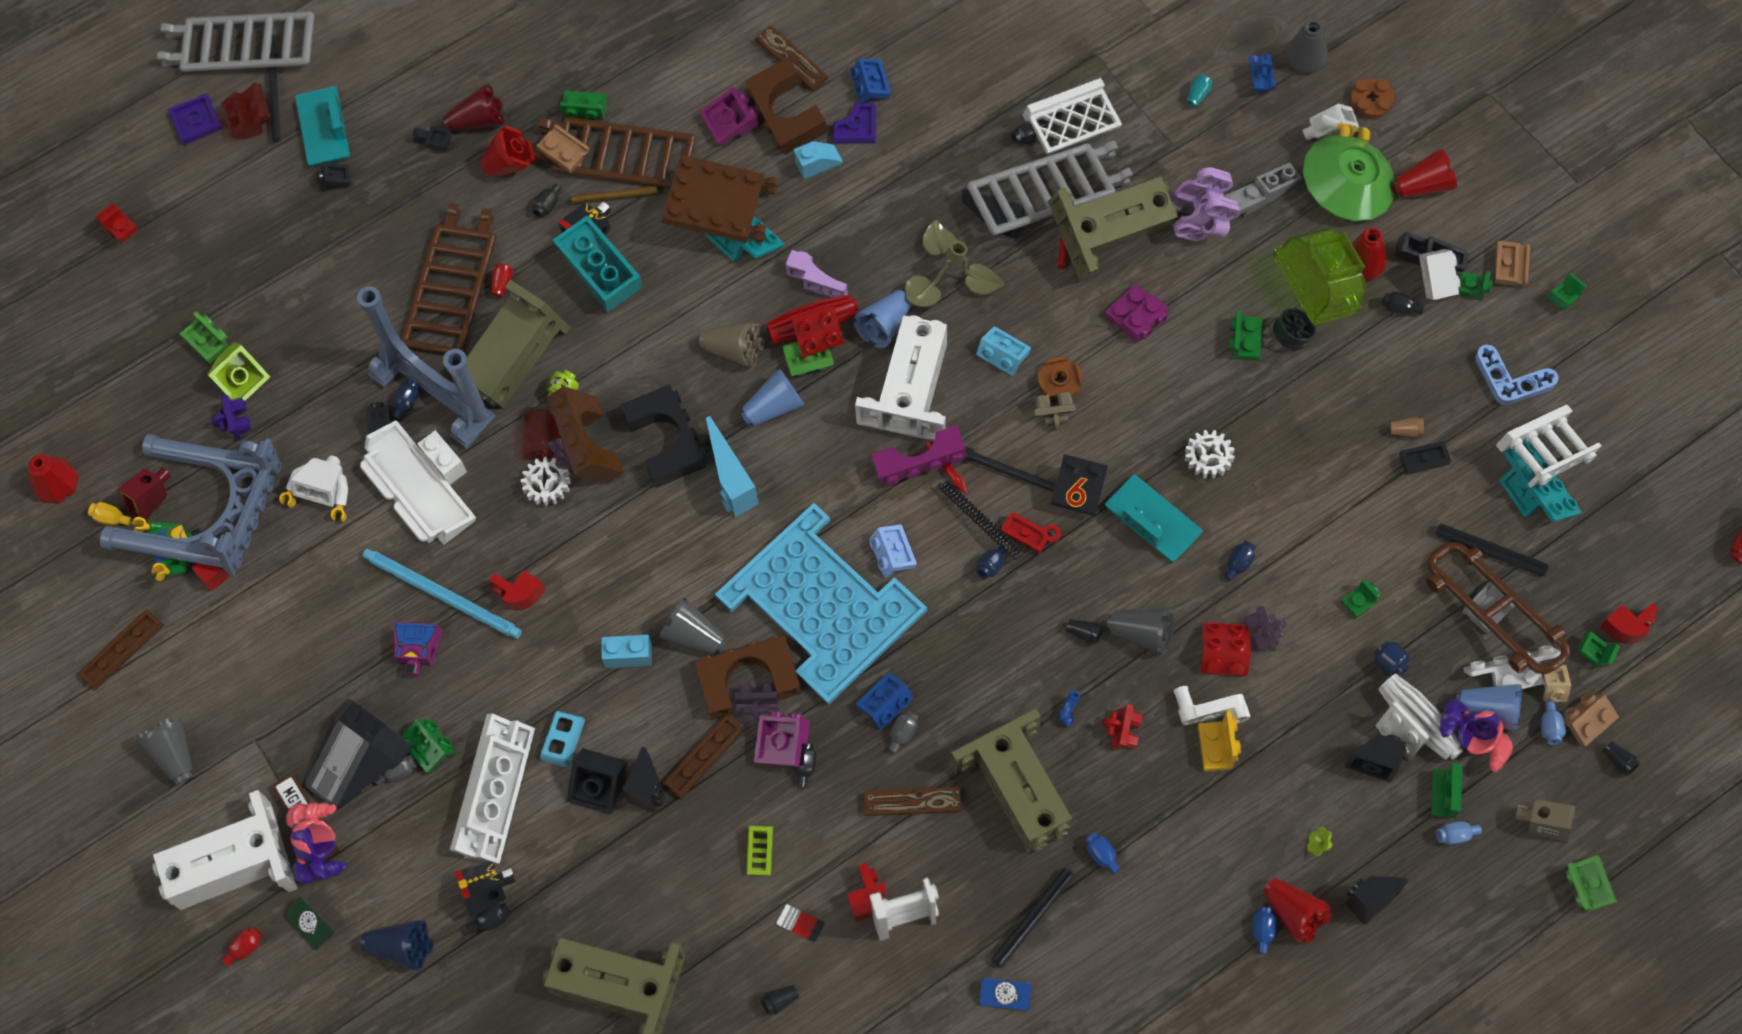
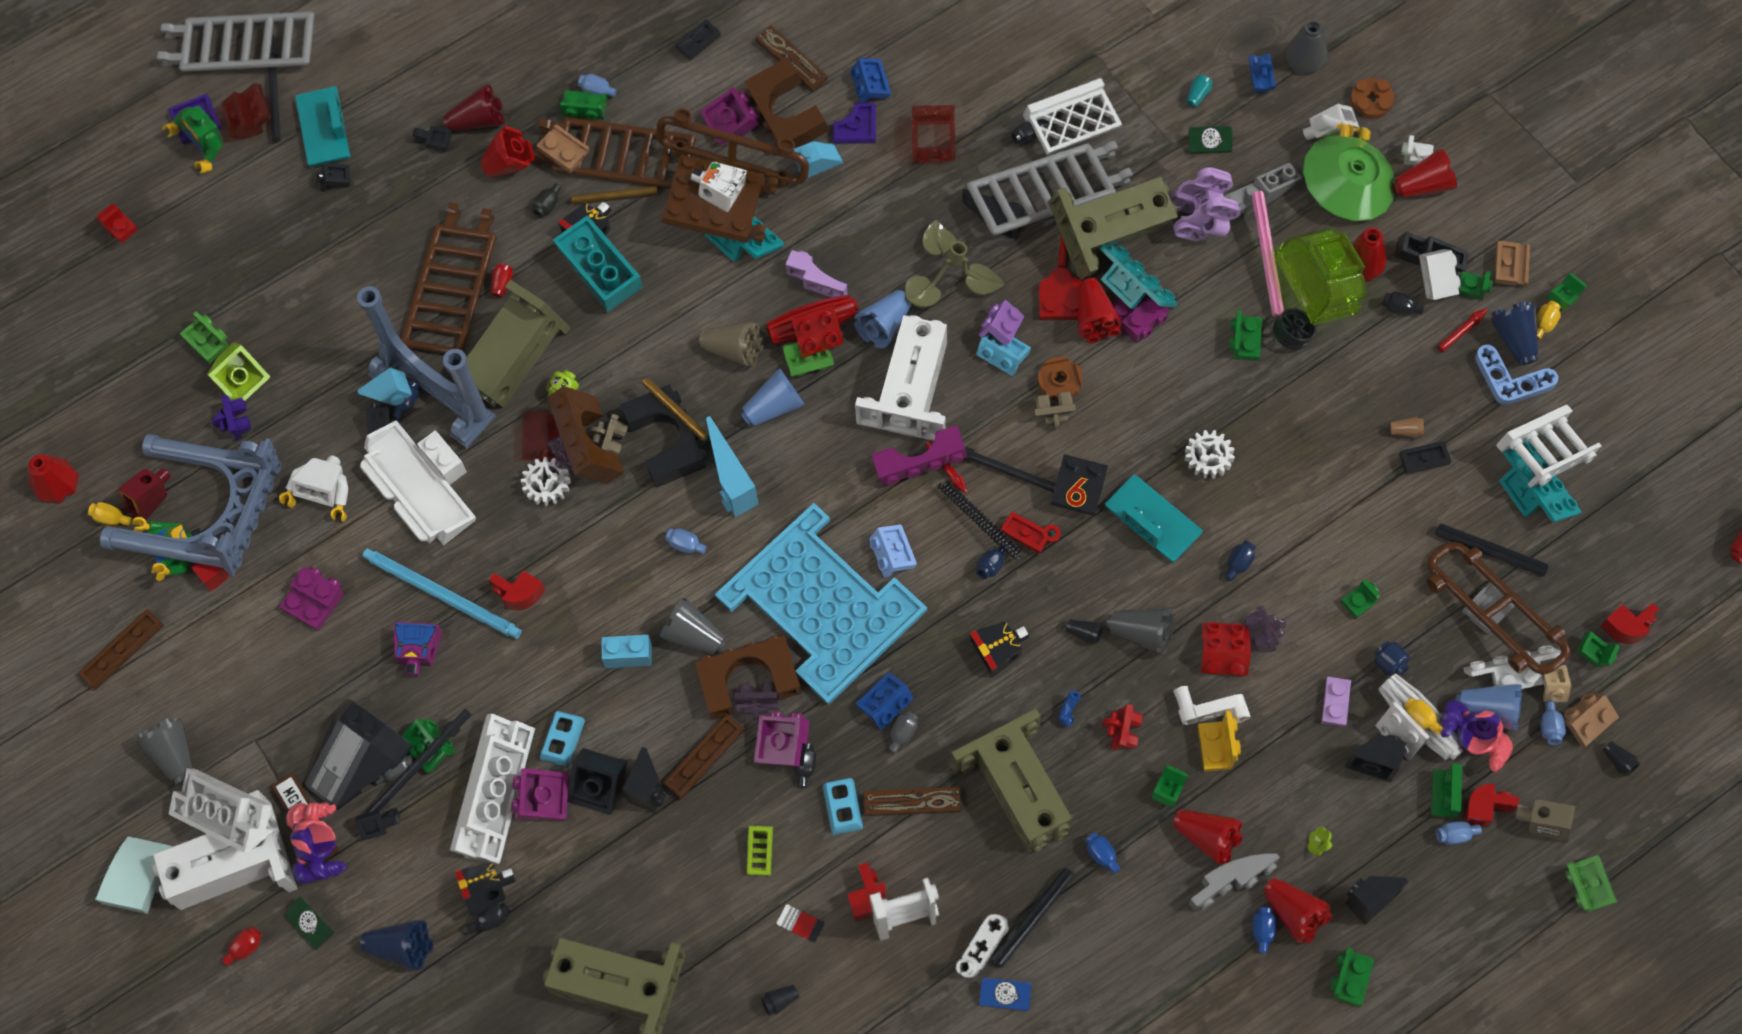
(131, 877): none -> light aqua slope
(201, 132): none -> green torso
(221, 811): none -> white slope
(312, 597): none -> magenta plate
(374, 824): none -> black plate
(388, 387): none -> medium azure slope
(451, 729): none -> black bar
(540, 795): none -> magenta plate
(596, 85): none -> medium blue plant
(613, 428): none -> dark tan hips
(675, 409): none -> pearl gold bar
(684, 541): none -> medium blue plant
(698, 39): none -> black plate
(720, 184): none -> white torso
(784, 149): none -> reddish brown bar
(835, 804): none -> medium azure piece
(933, 115): none -> clear red window
(984, 933): none -> white beam
(998, 645): none -> black torso
(1002, 322): none -> medium lavender bracket
(1059, 296): none -> red plate
(1096, 313): none -> red cone
(1130, 280): none -> teal bracket
(1169, 786): none -> green bracket
(1210, 139): none -> dark green slope
(1210, 833): none -> red cone
(1239, 872): none -> light grey slope
(1267, 253): none -> bright pink axle
(1336, 702): none -> lavender plate
(1352, 977): none -> green bracket
(1414, 151): none -> white bracket
(1423, 715): none -> yellow plant
(1476, 318): none -> red piece
(1483, 801): none -> red brick
(1518, 331): none -> dark blue cone
(1547, 318): none -> yellow plant

